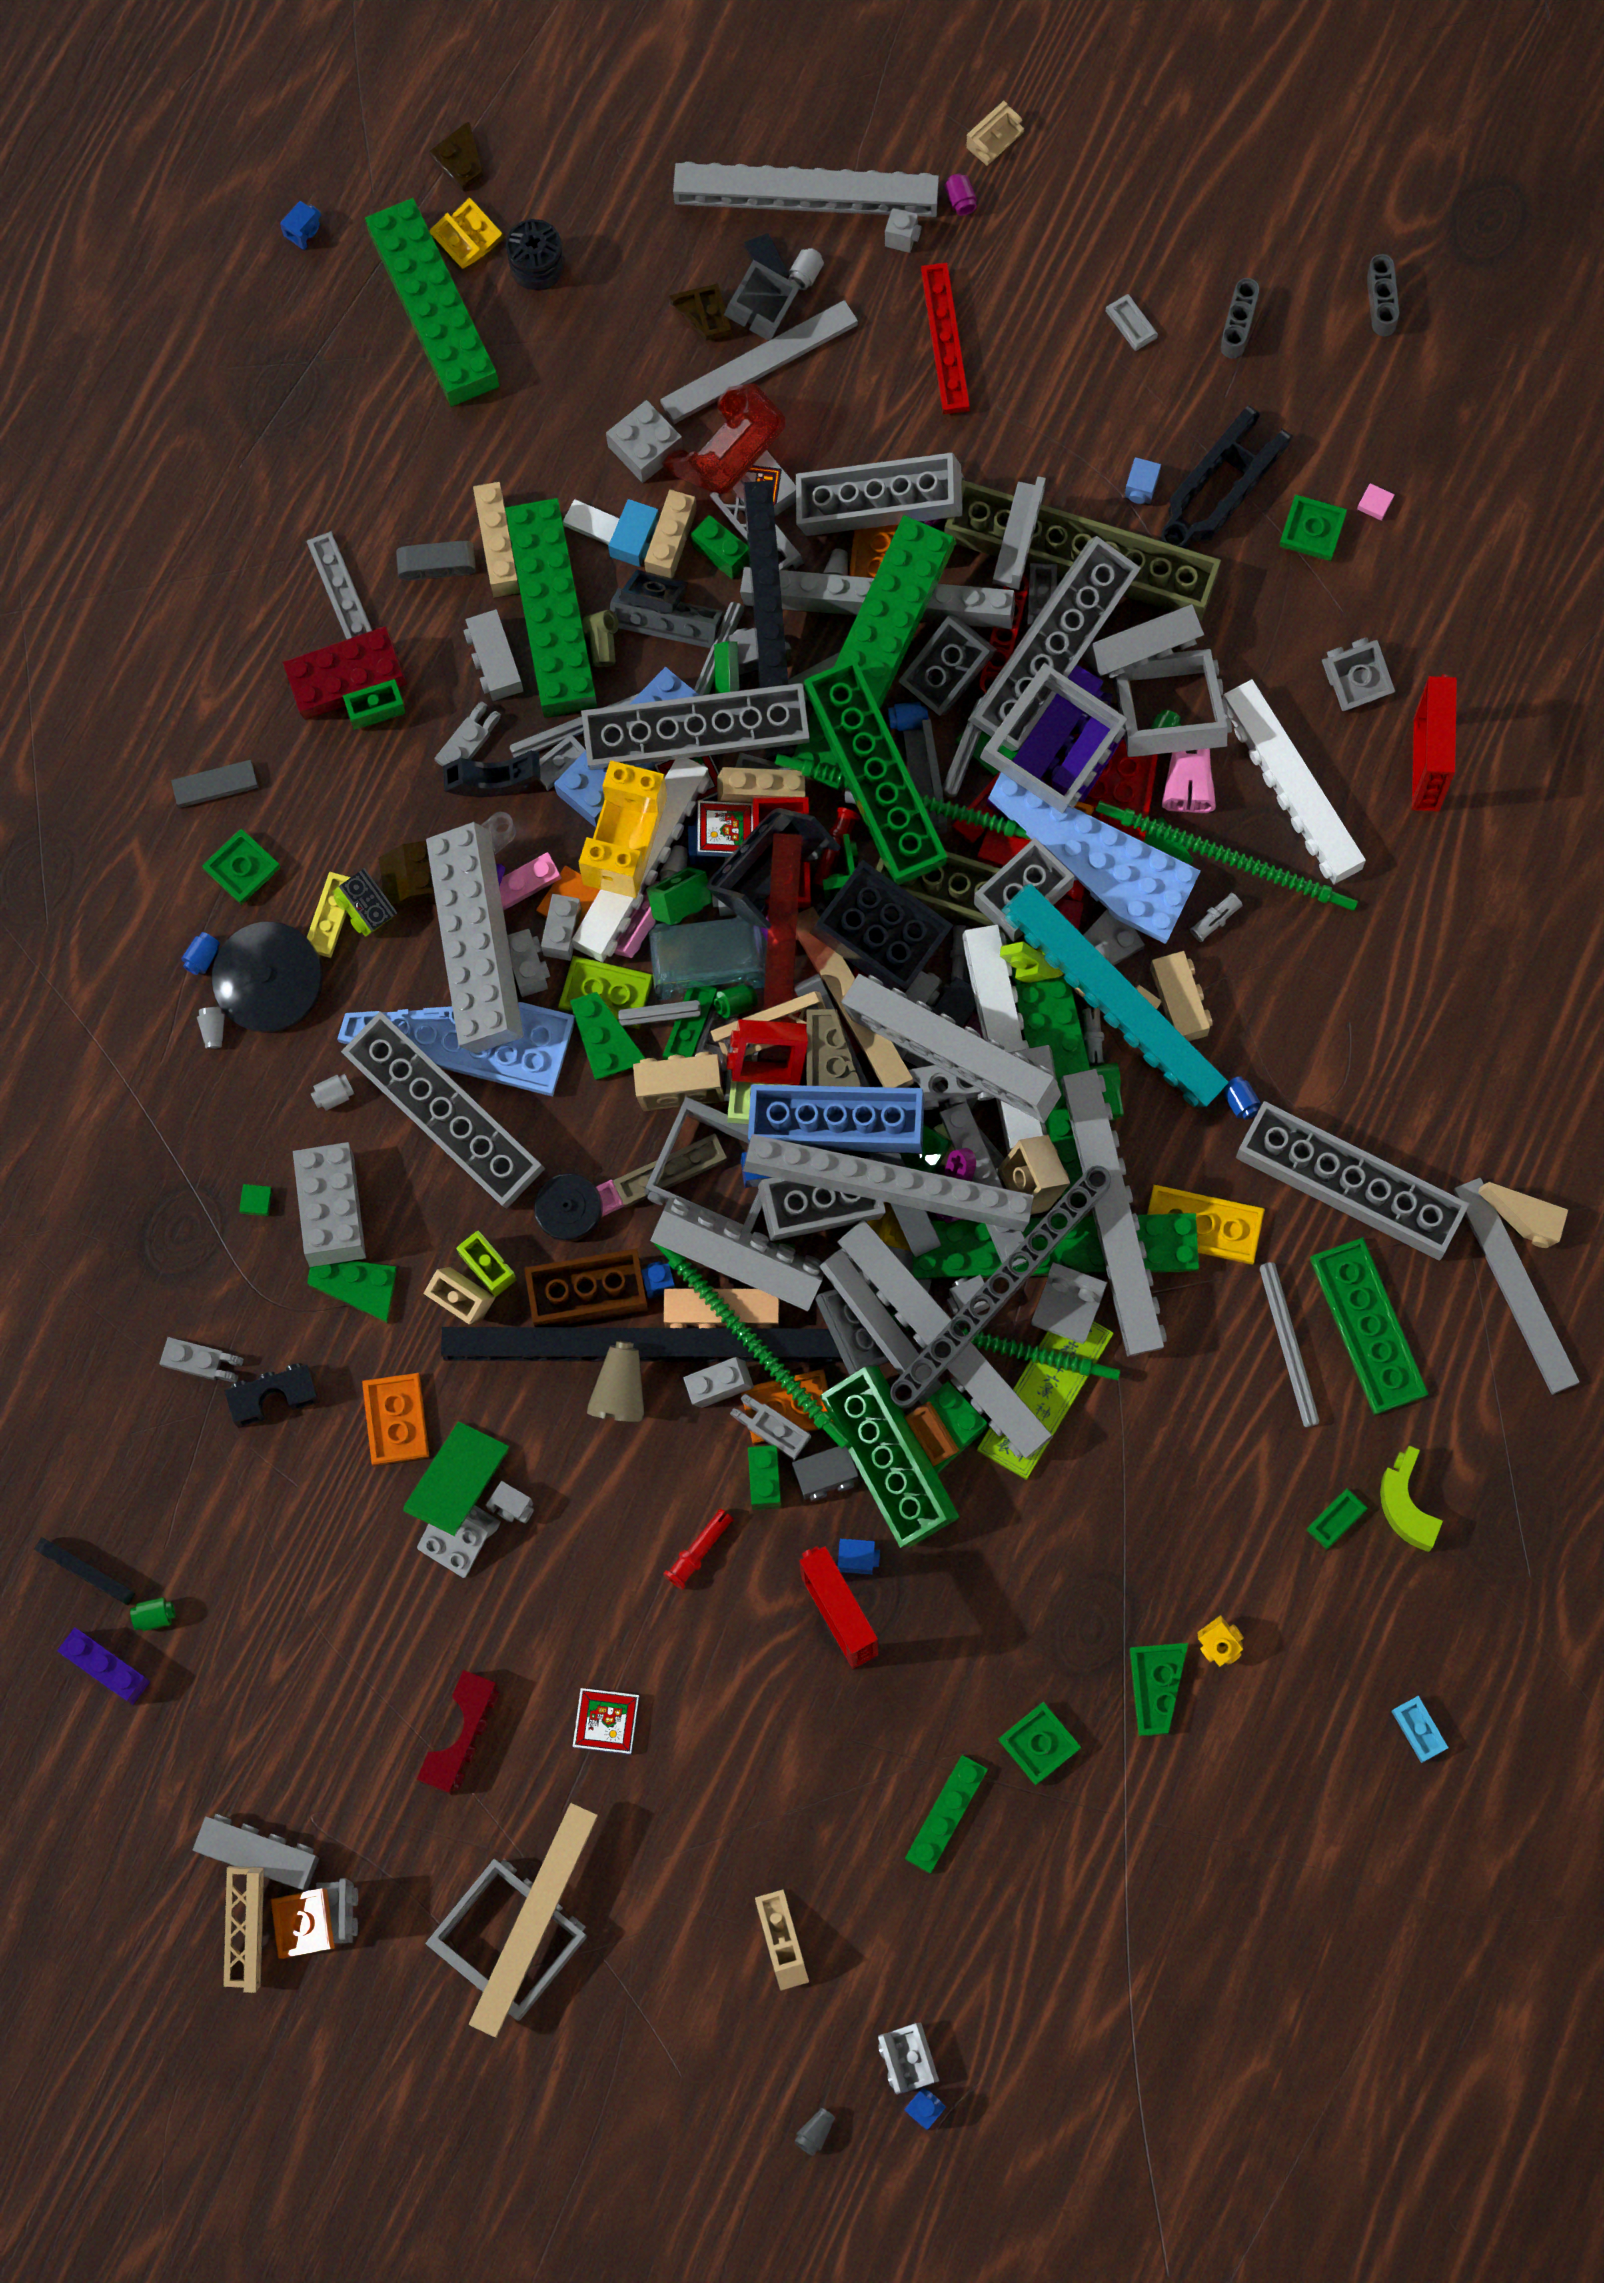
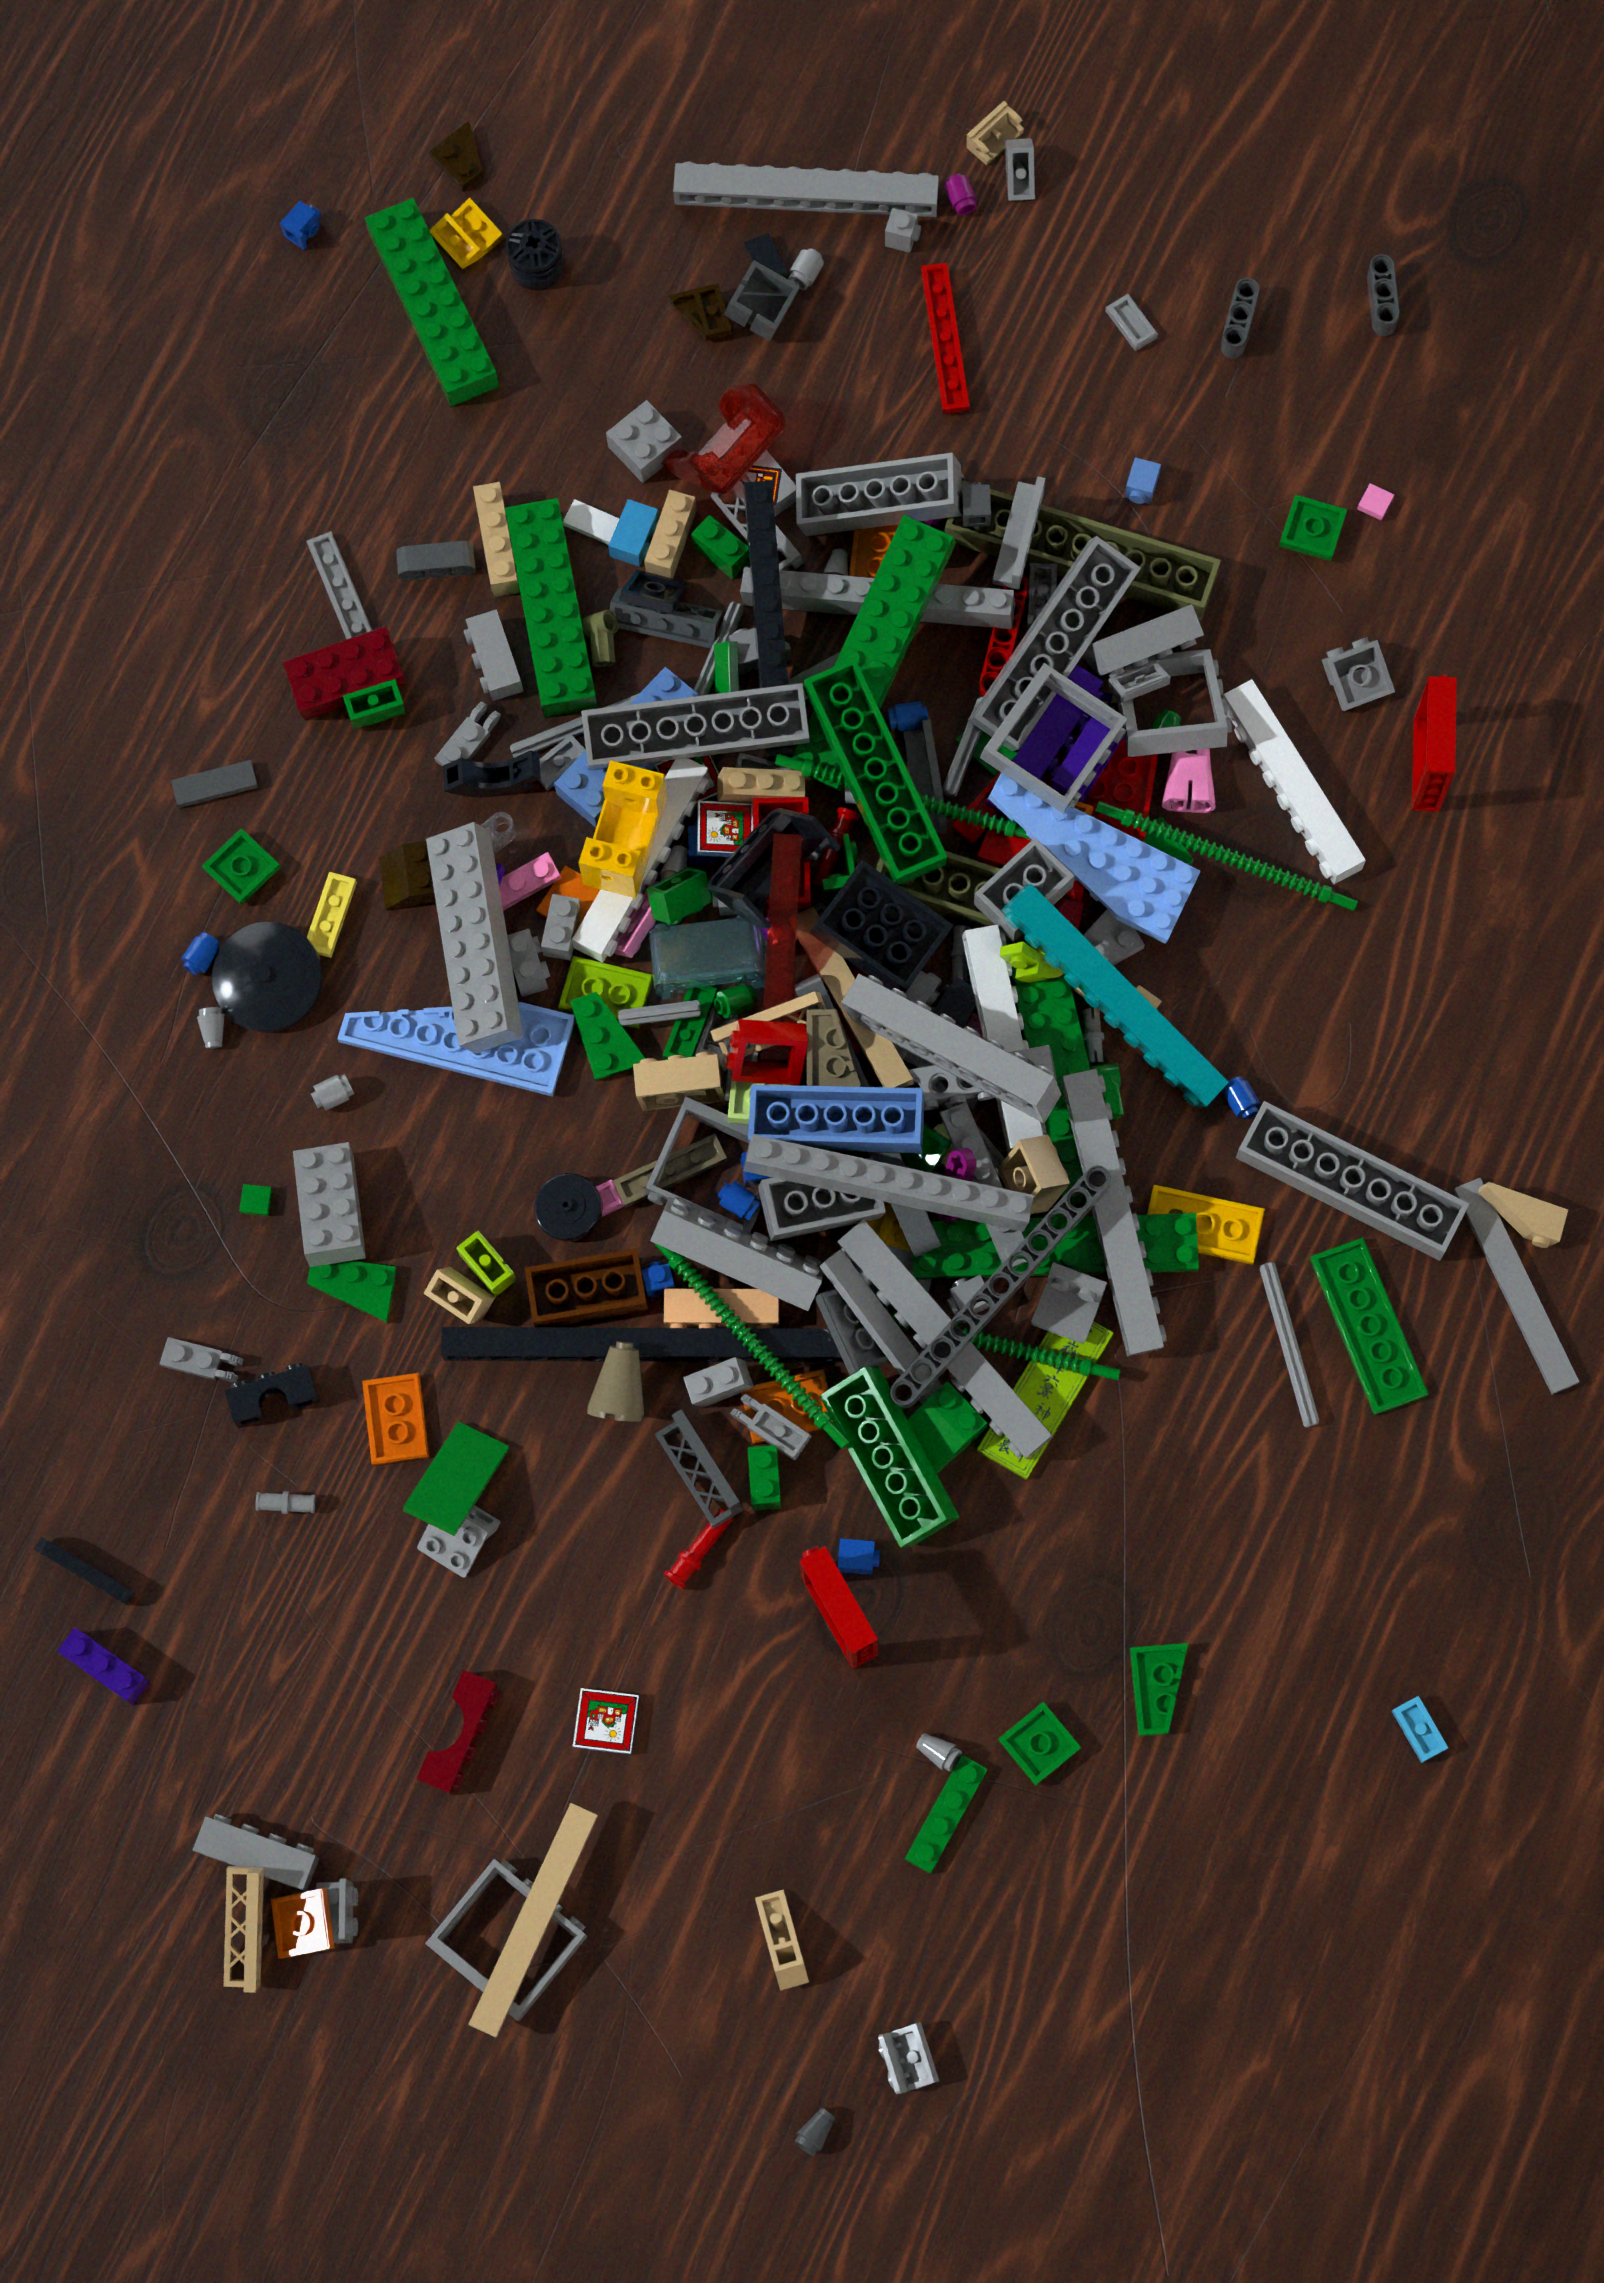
(152, 1614): green brick -> none
(285, 1502): none -> light grey pin
(364, 902): brick -> none
(443, 1110): light grey brick -> none
(510, 1503): light grey brick -> none
(703, 1459): none -> dark grey fence
(738, 1200): none -> blue brick
(759, 361): light grey tile -> none
(825, 1473): dark grey brick -> none
(925, 2108): blue brick -> none
(931, 1433): dark orange tile -> none
(940, 1752): none -> light grey cone
(947, 665): dark grey brick -> none
(976, 504): none -> dark grey brick
(1020, 169): none -> light grey slope
(1142, 683): none -> light grey tile
(1180, 995): tan brick -> none
(1216, 917): light grey pin -> none
(1218, 1632): yellow brick -> none
(1227, 448): black piece -> none
(1337, 1519): green tile -> none
(1398, 1508): lime arch -> none

